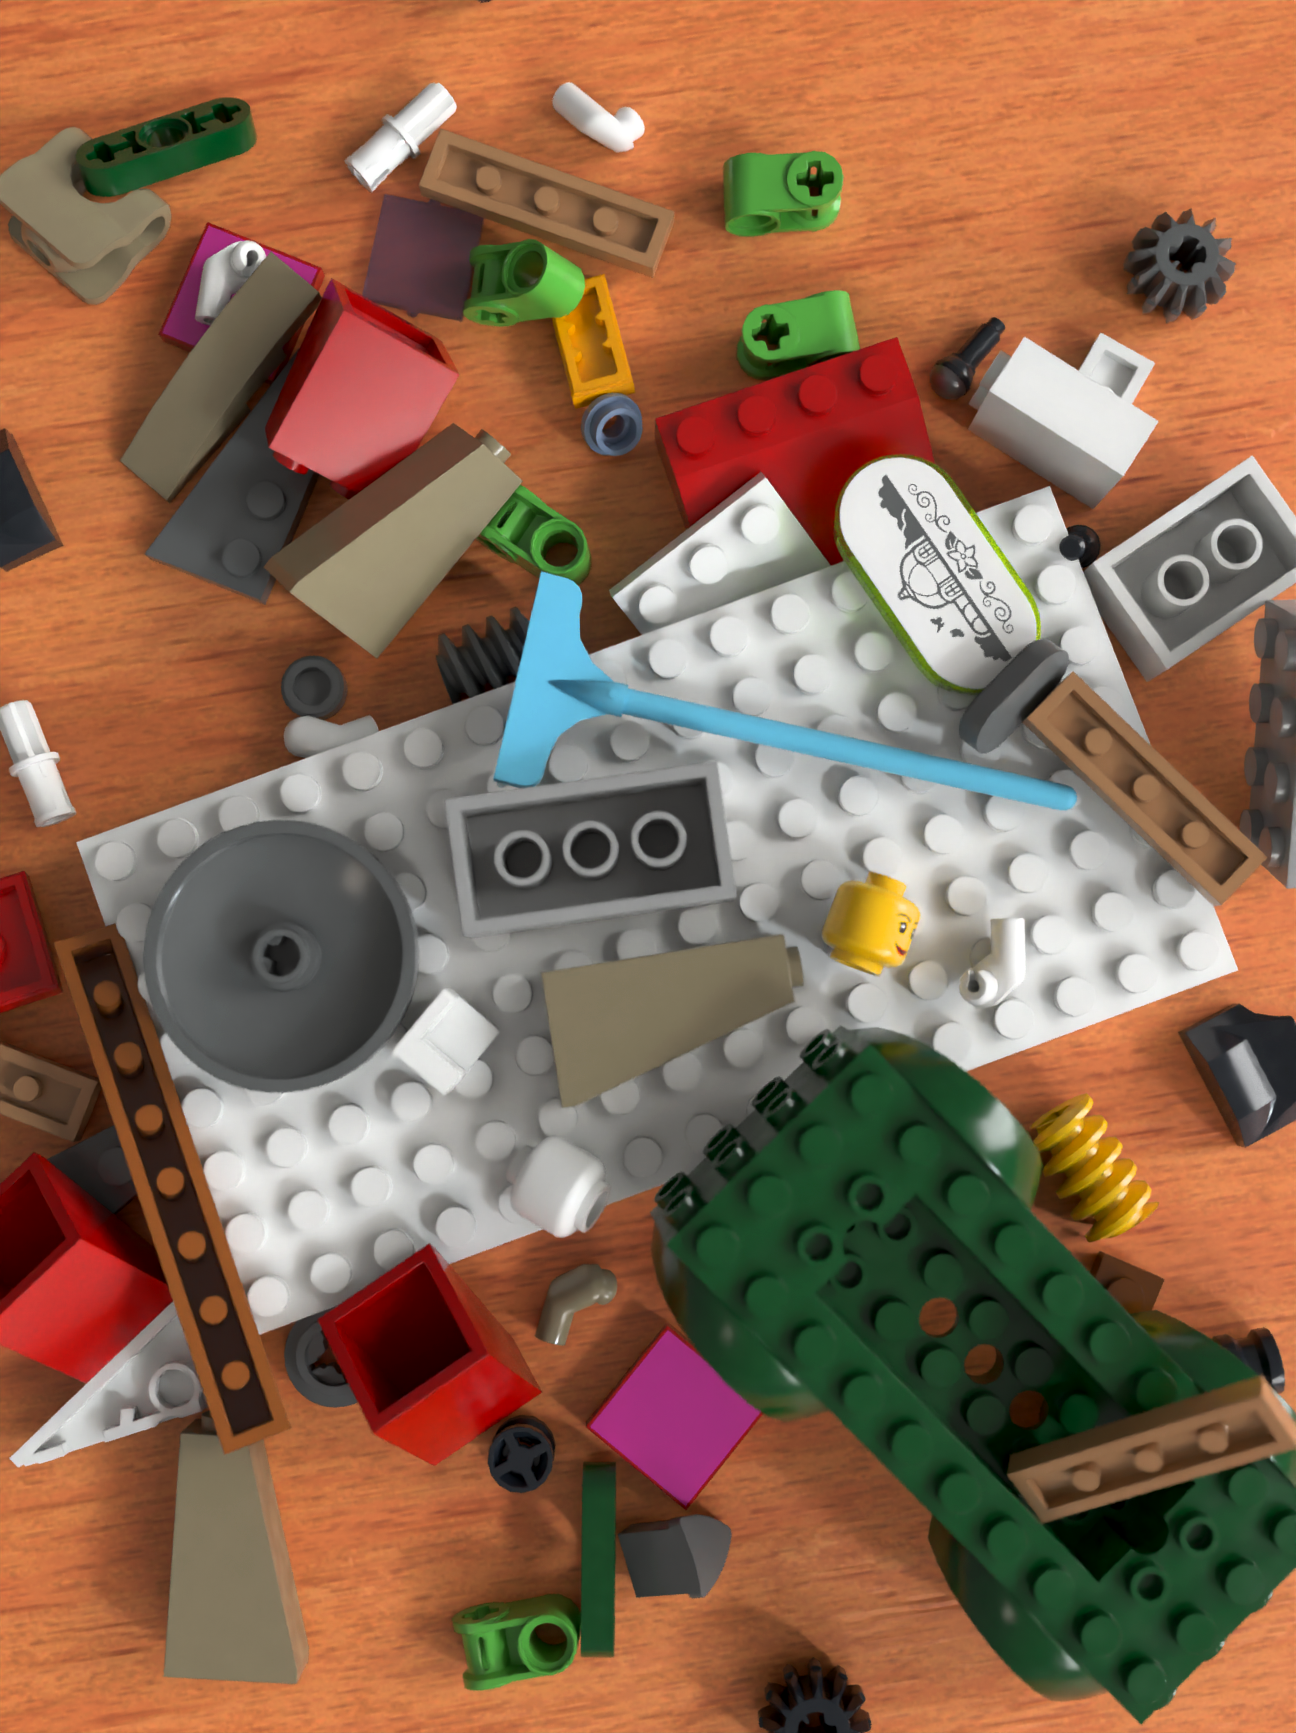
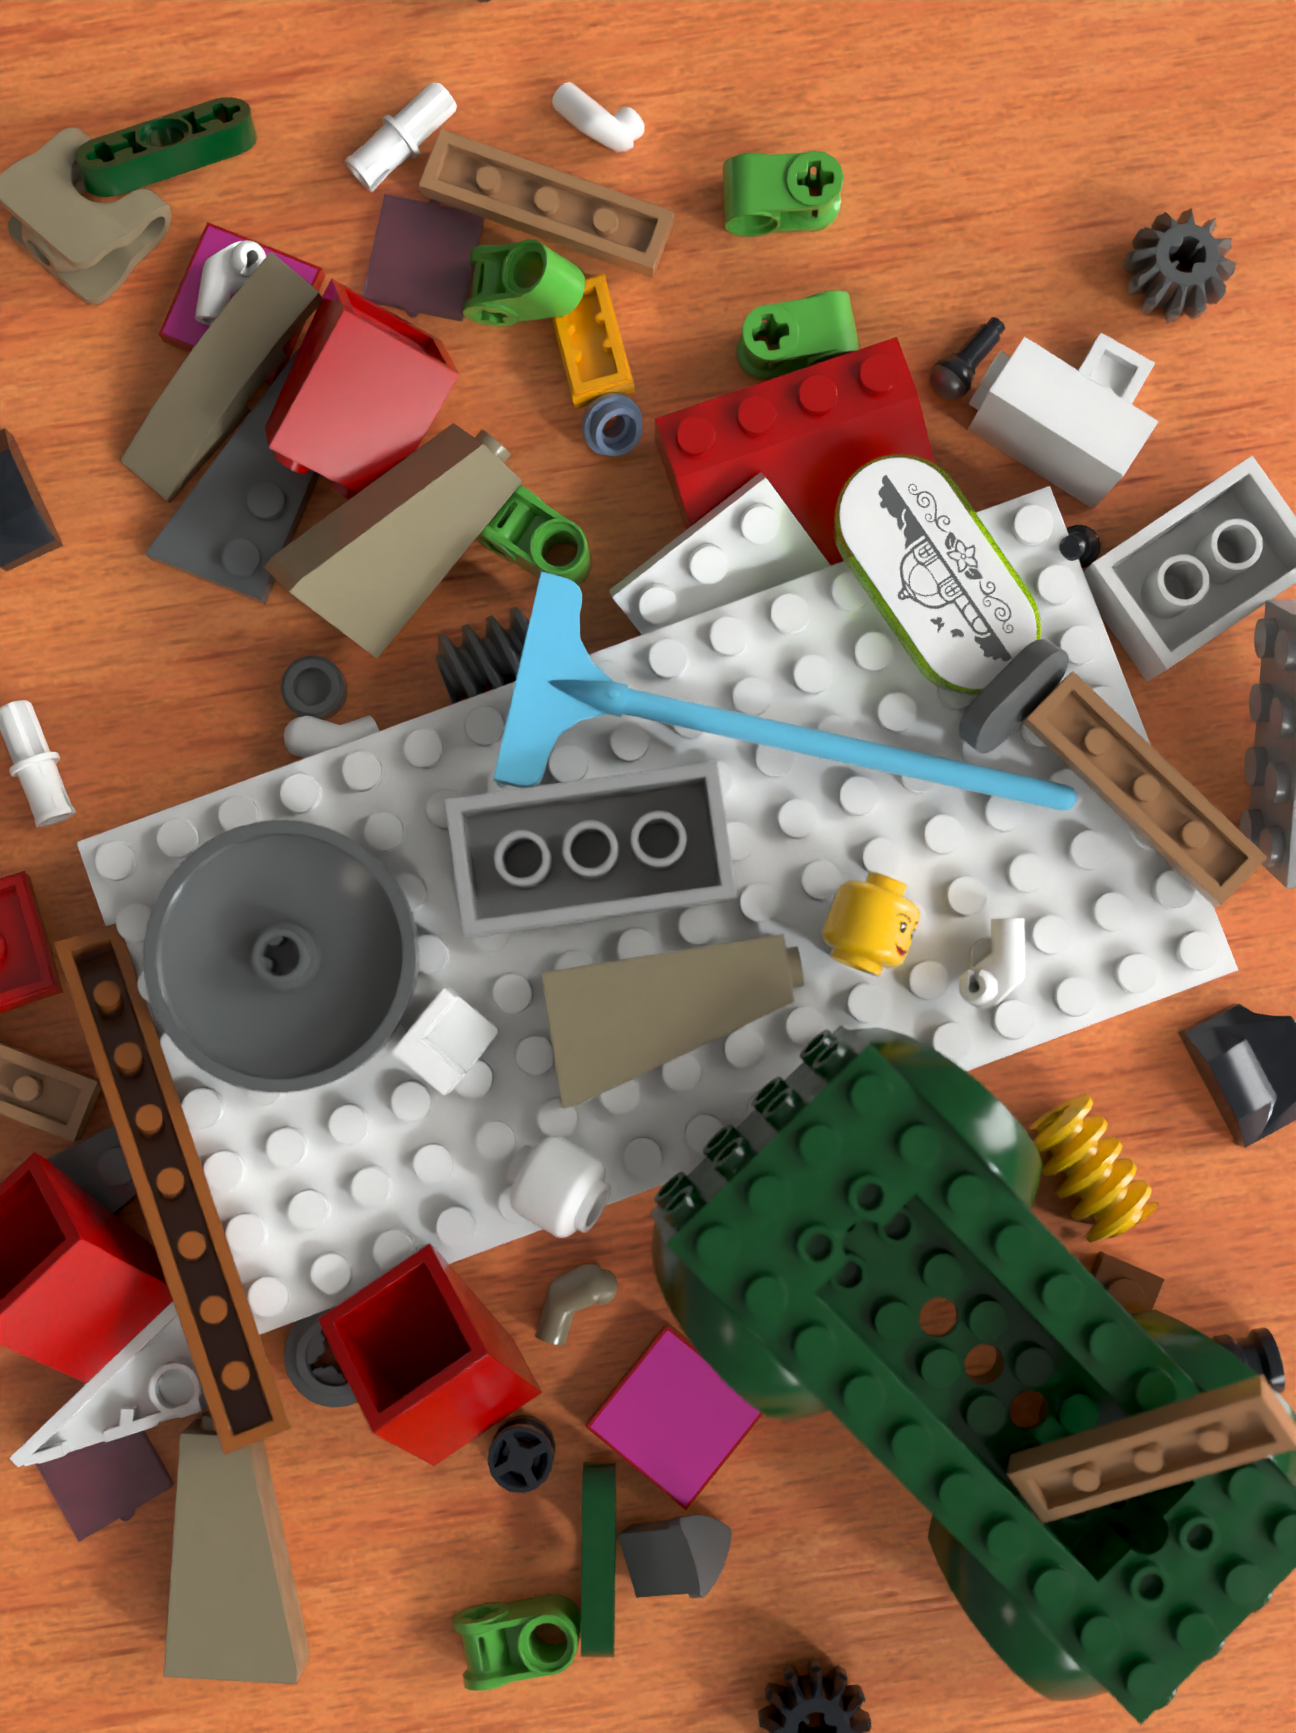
(105, 1481): none -> piece

